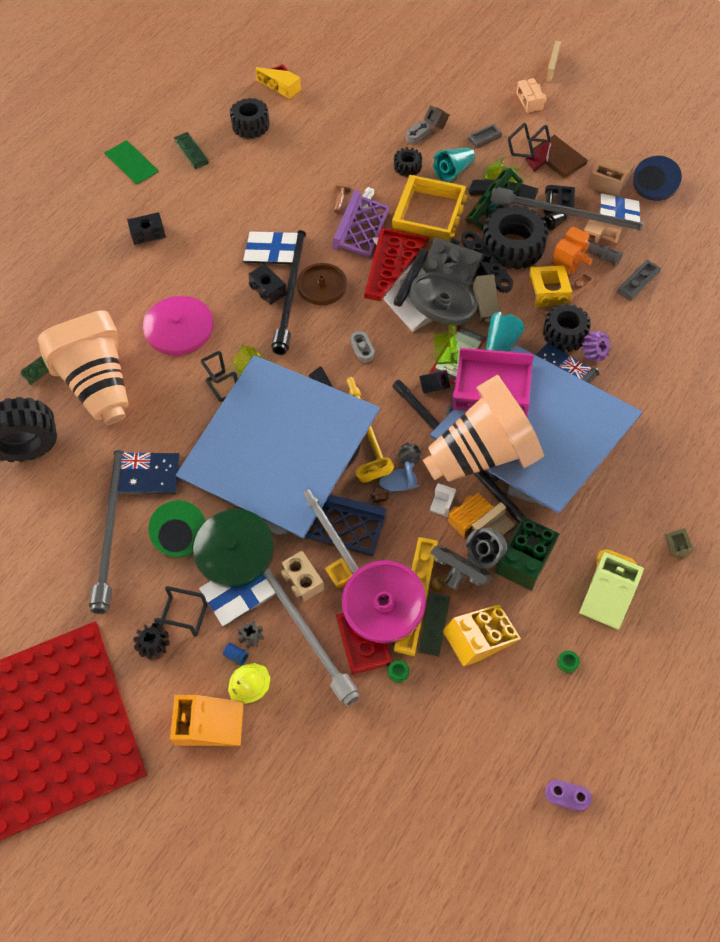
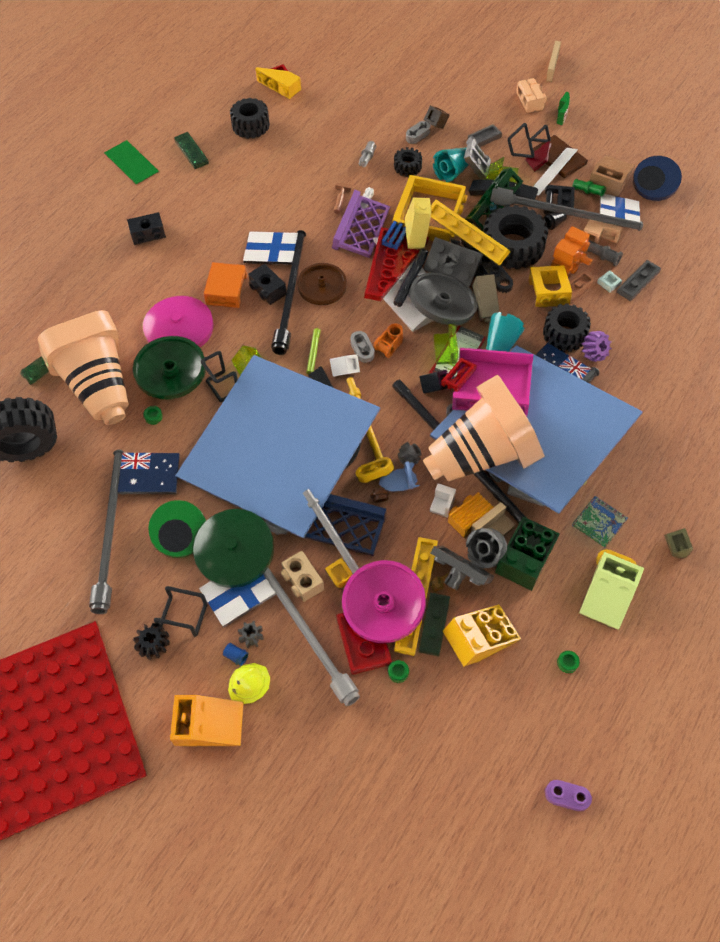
(153, 415): none -> green tile
(169, 367): none -> dark green dish
(224, 284): none -> orange panel
(313, 351): none -> lime bar
(344, 365): none -> white panel
(367, 154): none -> light grey axle
(389, 340): none -> orange piece
(398, 228): none -> blue tile
(417, 222): none -> light yellow slope
(452, 384): none -> red tile
(468, 233): none -> yellow plate
(477, 159): none -> flat silver plate
(554, 169): none -> white sticker
(563, 108): none -> green slope
(589, 187): none -> green pin
(600, 521): none -> clear light blue tile
(609, 281): none -> light aqua tile

